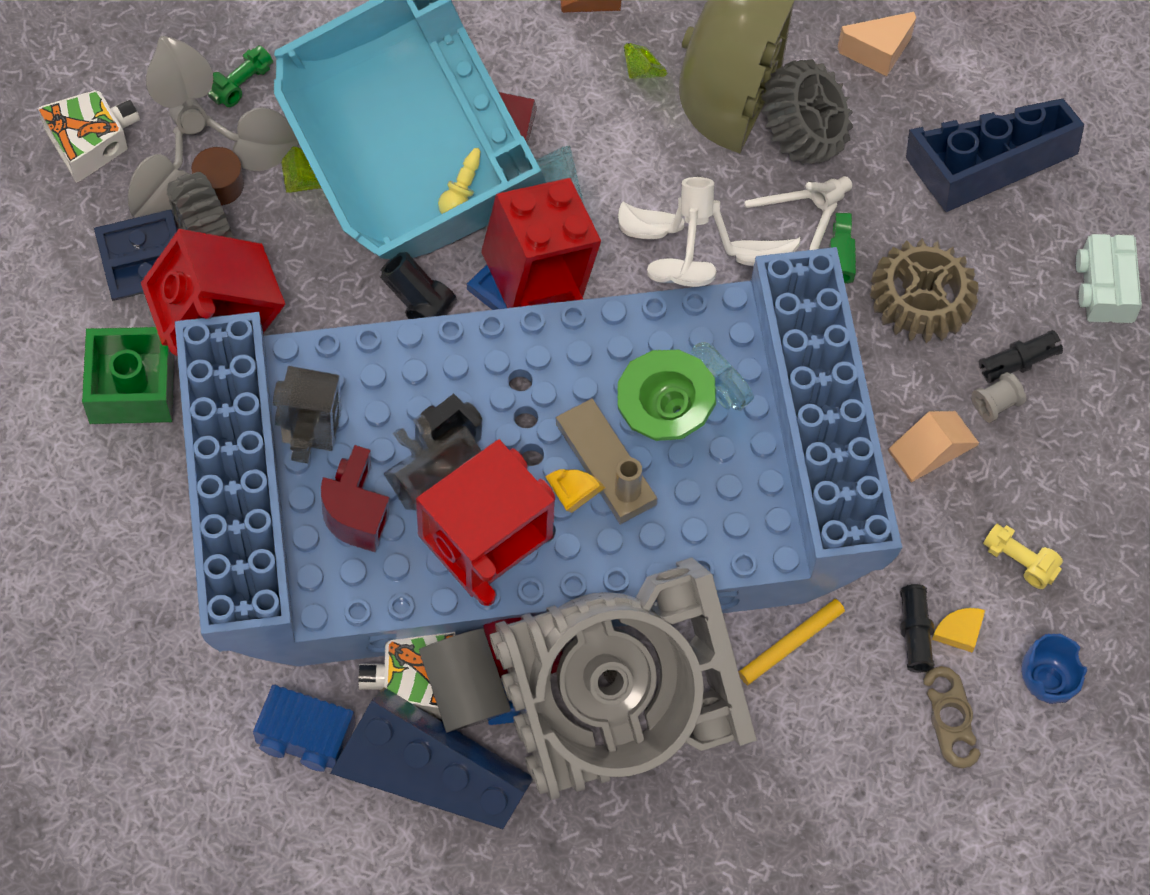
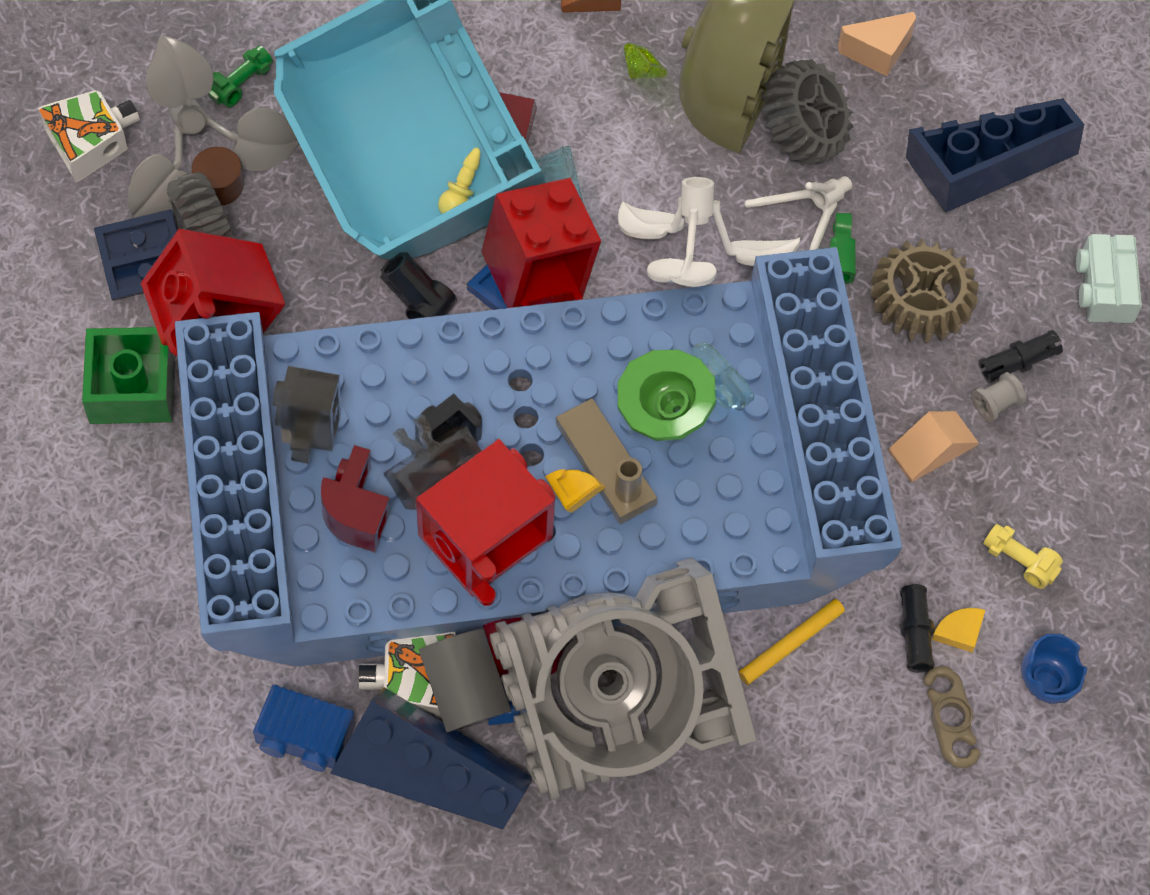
(298, 172): clear neon green slope -> none

